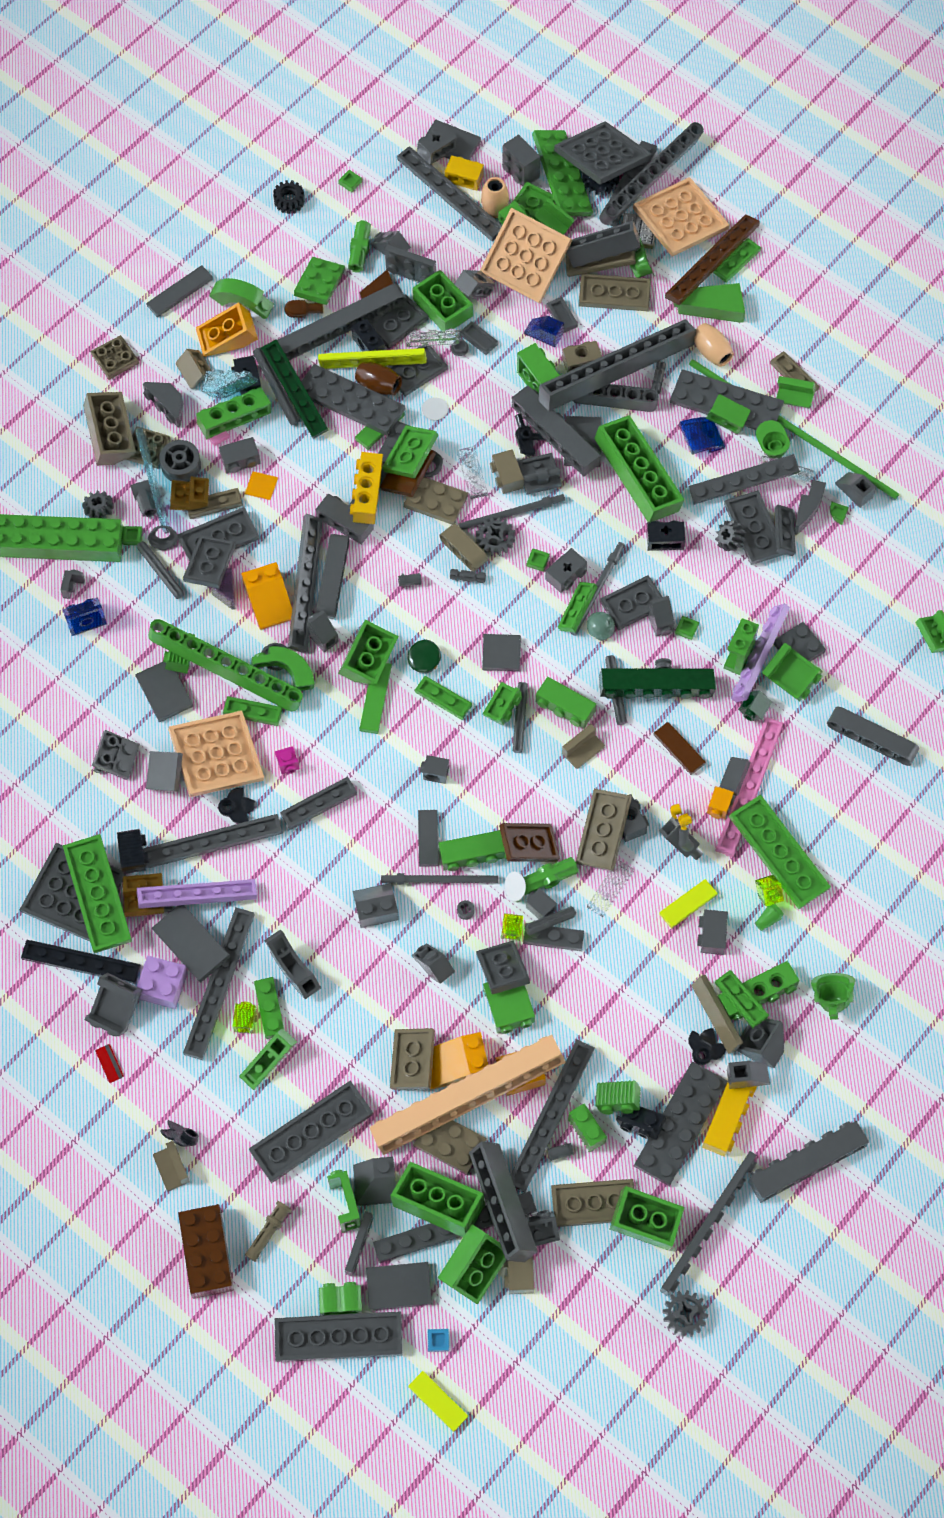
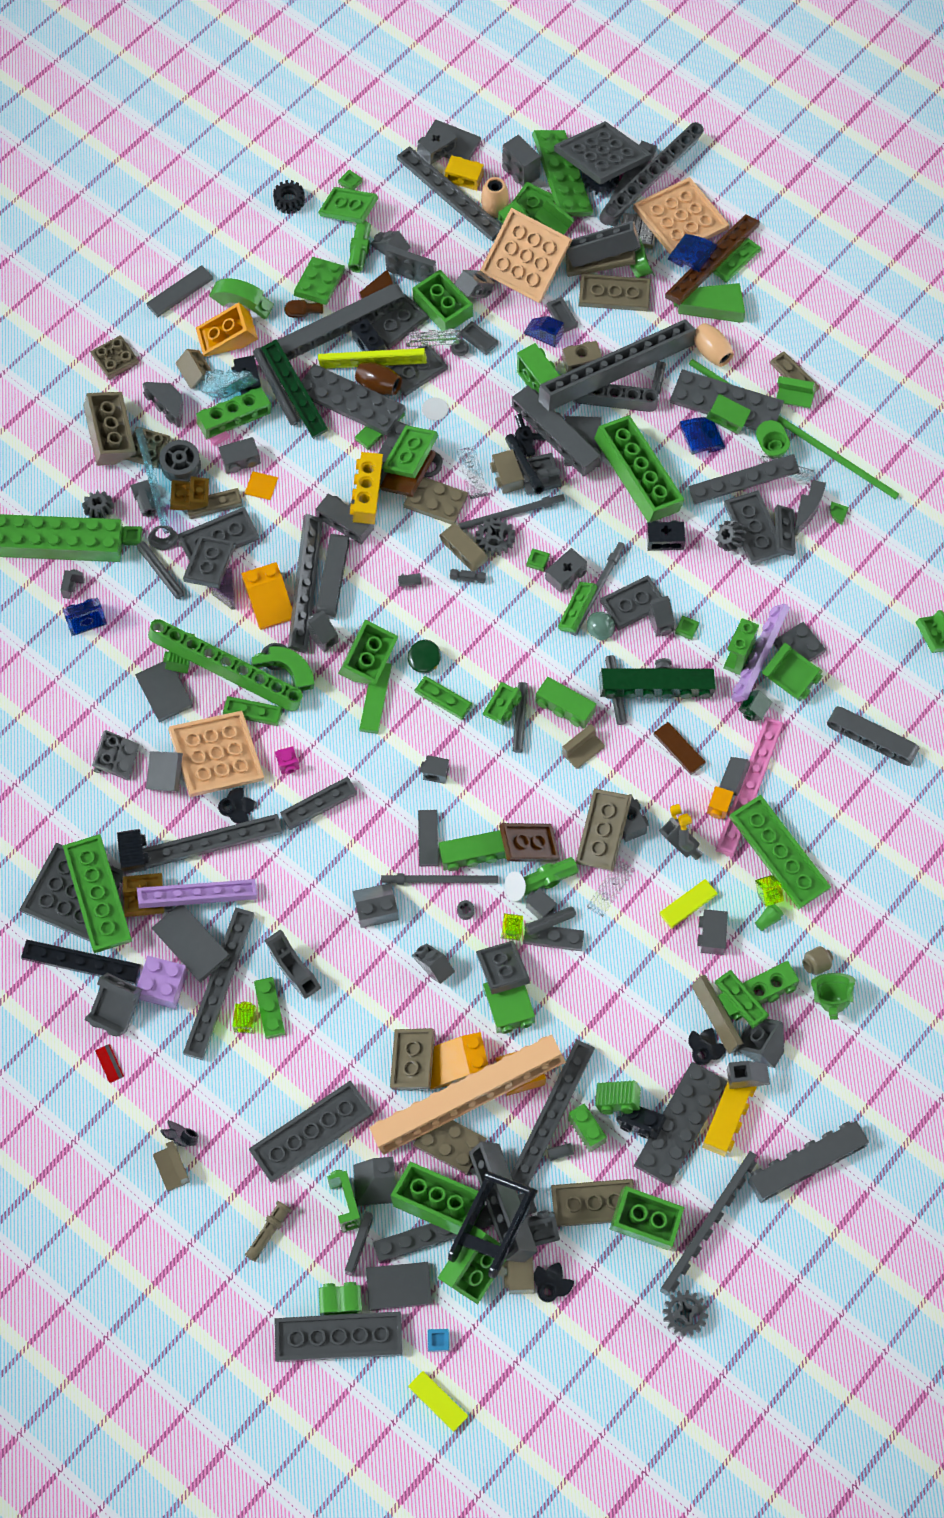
(205, 1251): reddish brown brick -> none
(268, 1058): bright green slope -> none
(348, 205): none -> bright green tile
(484, 1247): none -> black piece
(501, 652): dark grey tile -> none
(534, 480): none -> black piece
(553, 1280): none -> black plate
(692, 251): none -> clear blue slope
(817, 960): none -> dark tan head
(857, 488): dark grey slope -> none

